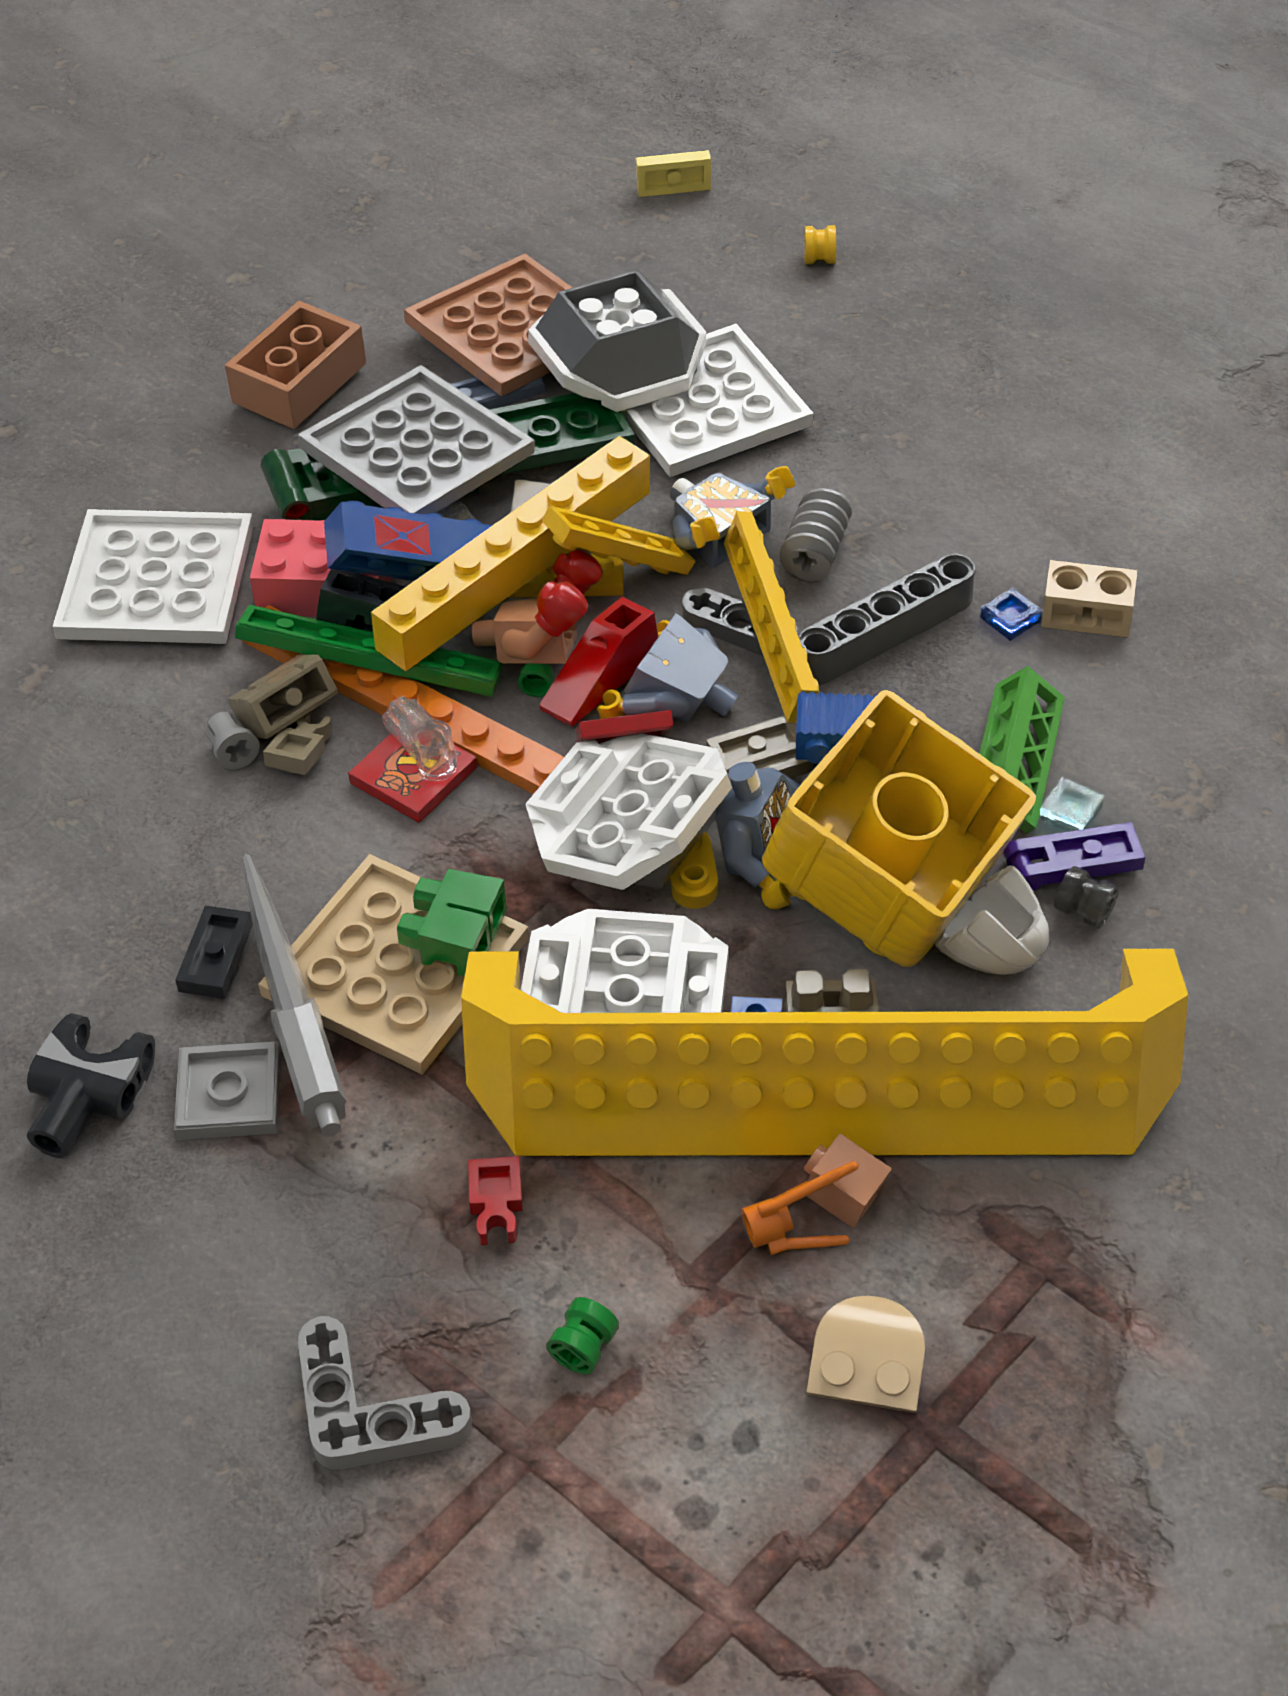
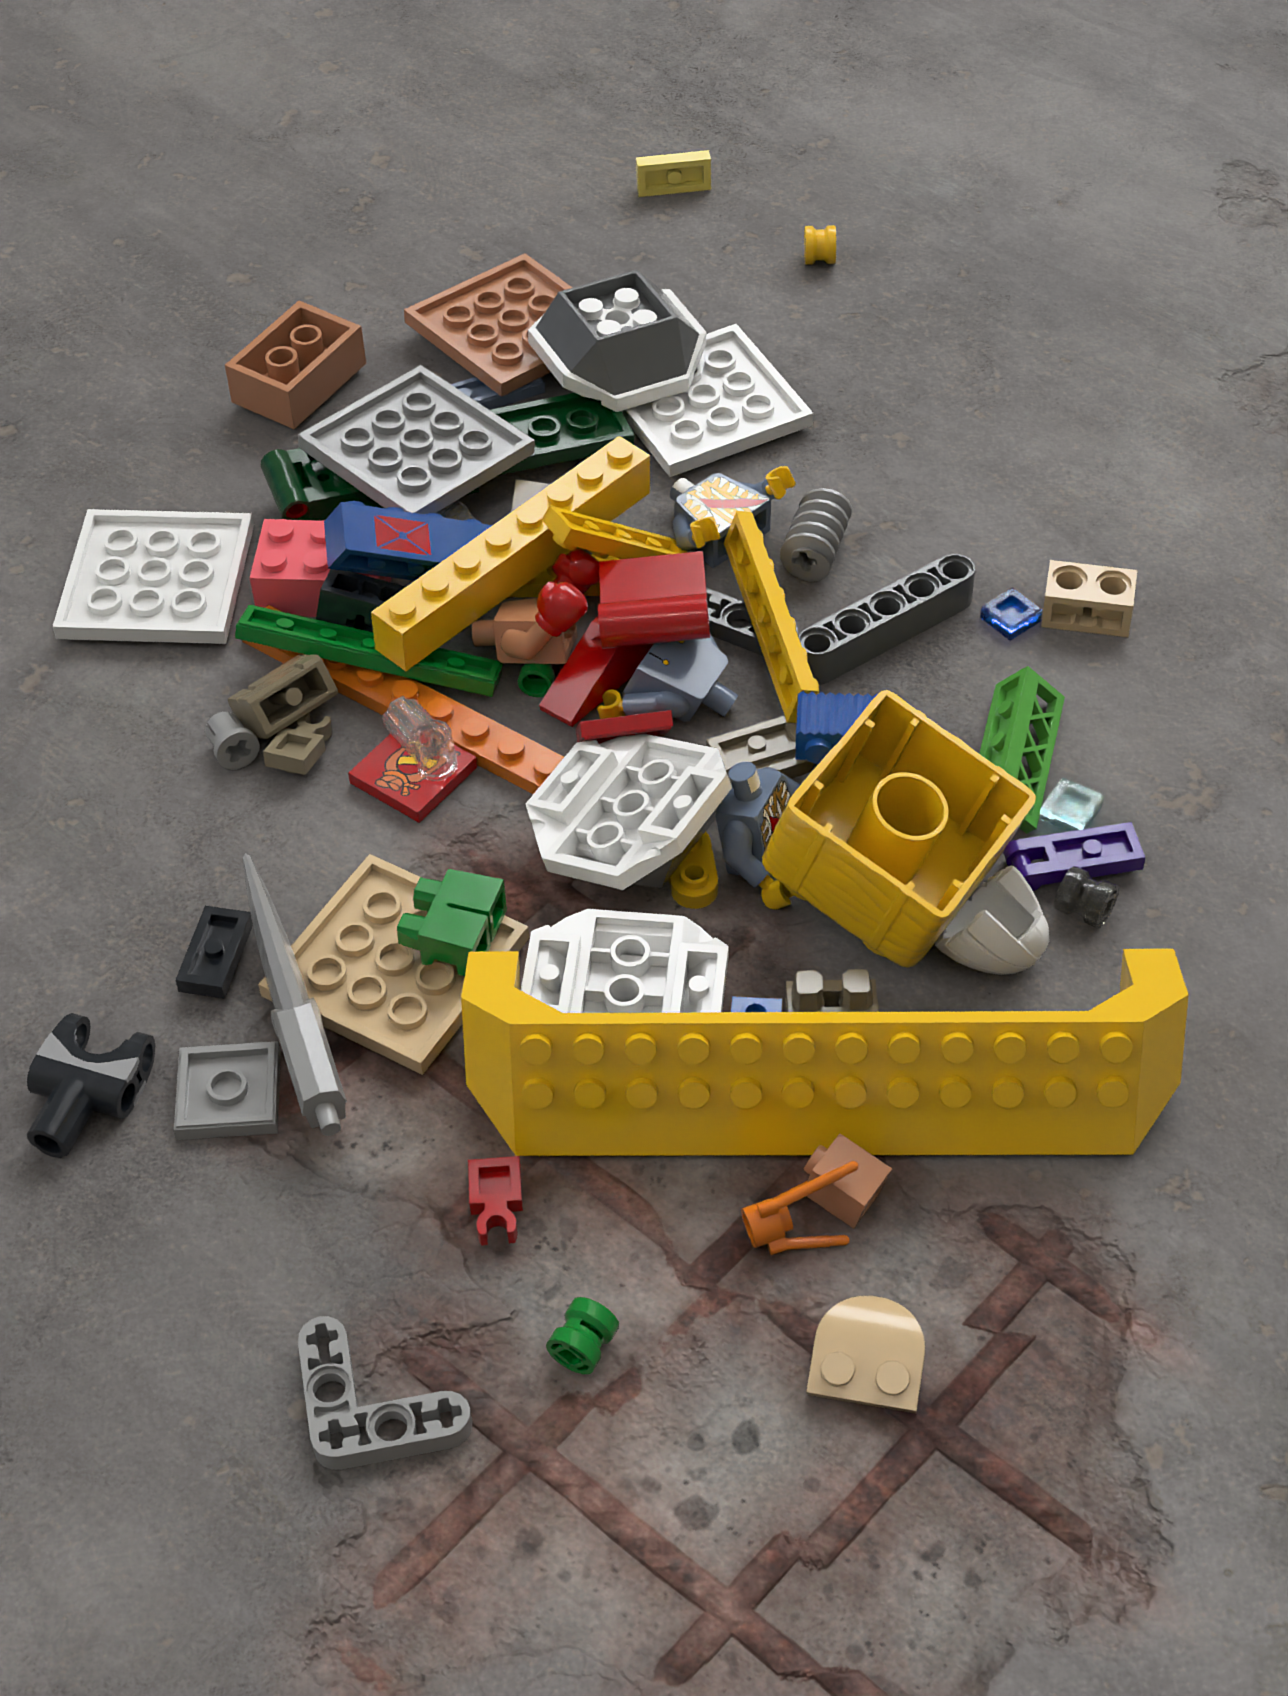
(653, 600): none -> red door

